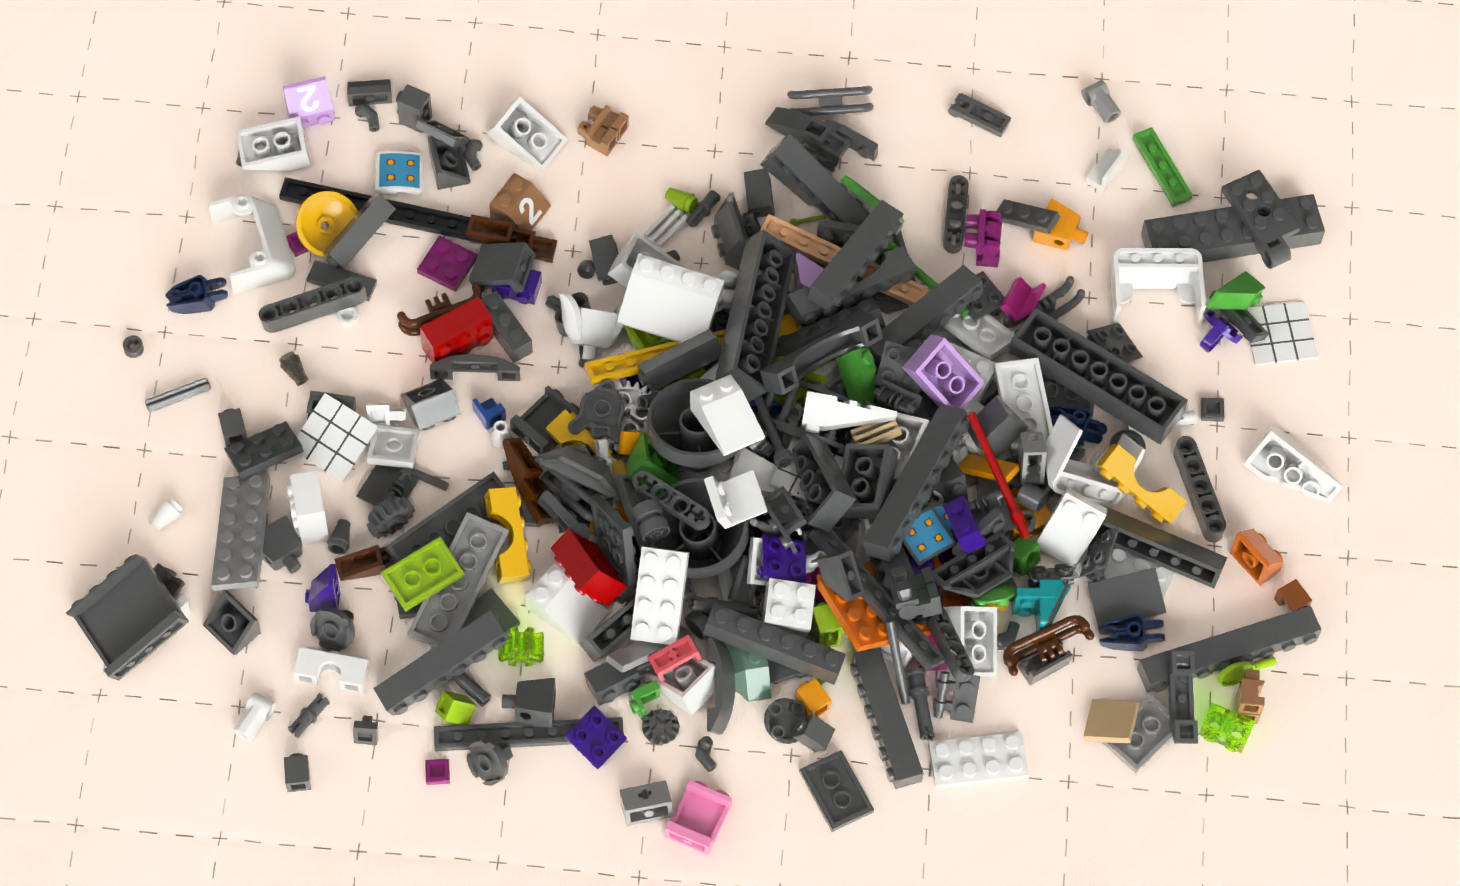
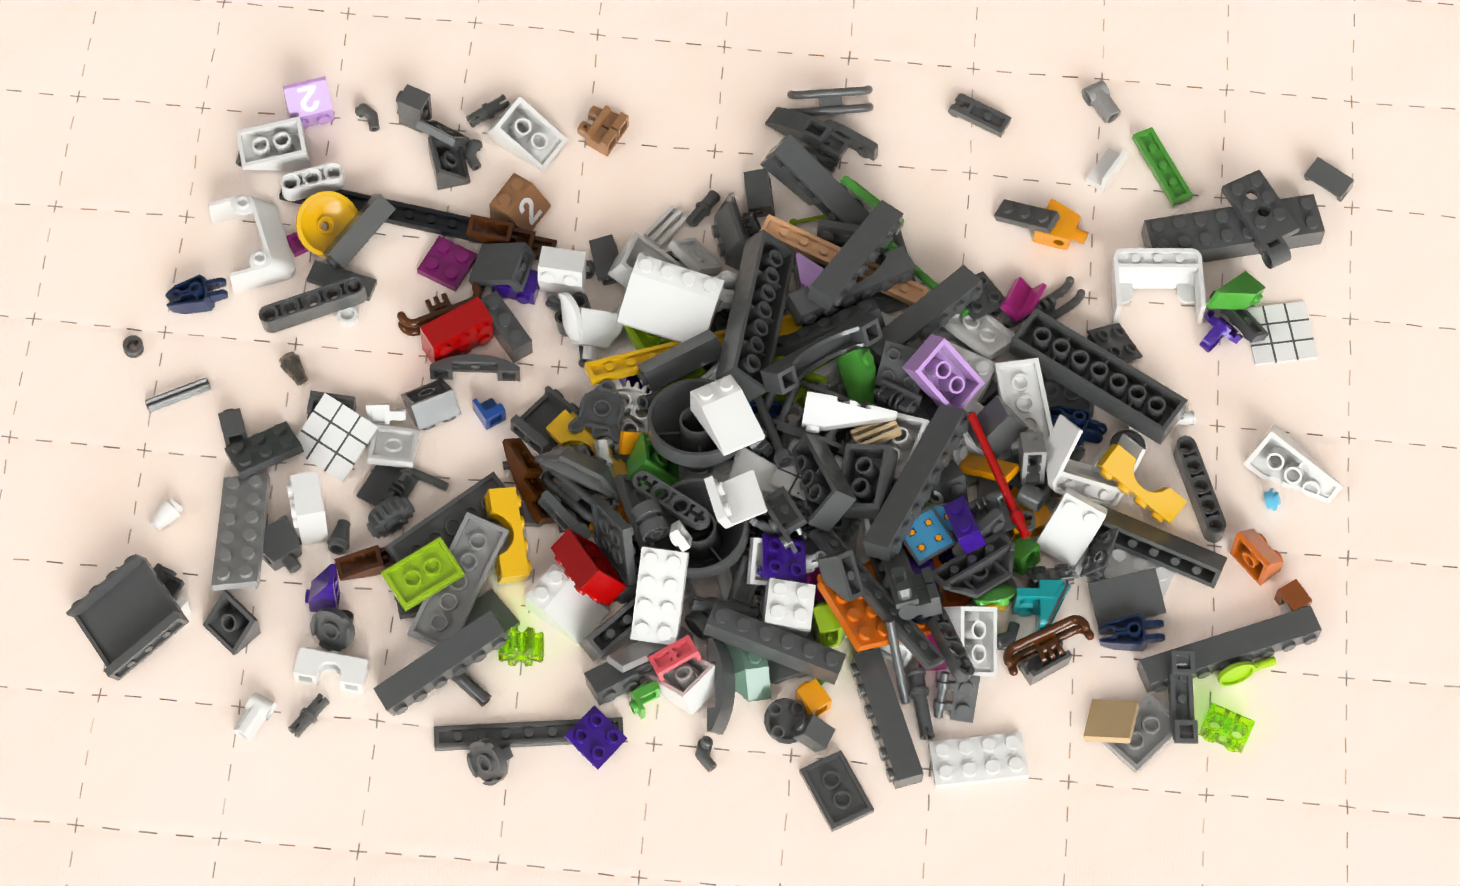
(297, 773): dark grey brick -> none
(320, 174): none -> white beam
(365, 731): dark grey tile -> none
(369, 92): dark grey panel -> none
(398, 172): slope -> none
(437, 771): magenta tile -> none
(455, 708): lime panel -> none
(488, 110): none -> dark grey pin
(500, 433): white cone -> none
(533, 702): dark grey torso -> none
(562, 270): none -> white slope
(646, 803): light grey brick -> none
(658, 735): dark grey gear -> none
(679, 536): none -> white plate
(681, 199): lime cone -> none
(695, 256): none -> white plate
(699, 817): bright pink panel -> none
(955, 214): dark grey beam -> none
(986, 239): magenta hips -> none
(1212, 409): dark grey tile -> none
(1247, 695): medium nougat hips -> none
(1272, 499): none -> medium azure plate
(1329, 178): none -> dark grey hinge

